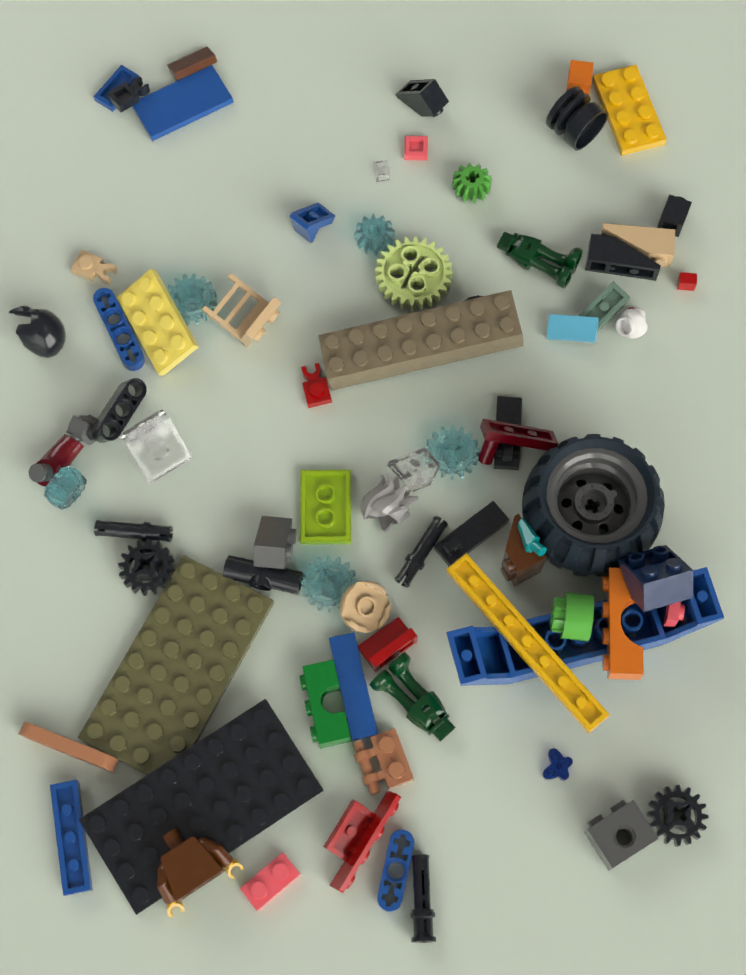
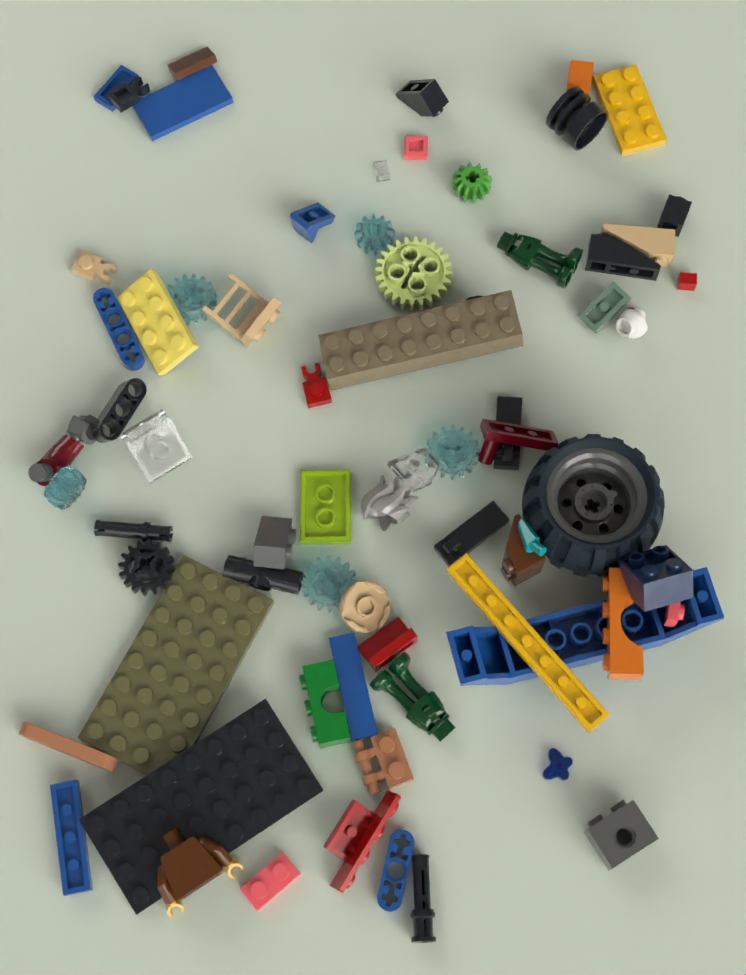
(44, 334): black helmet -> none
(416, 559): black pin -> none
(572, 328): medium azure tile -> none
(572, 616): bright green piece -> none
(685, 822): black gear -> none

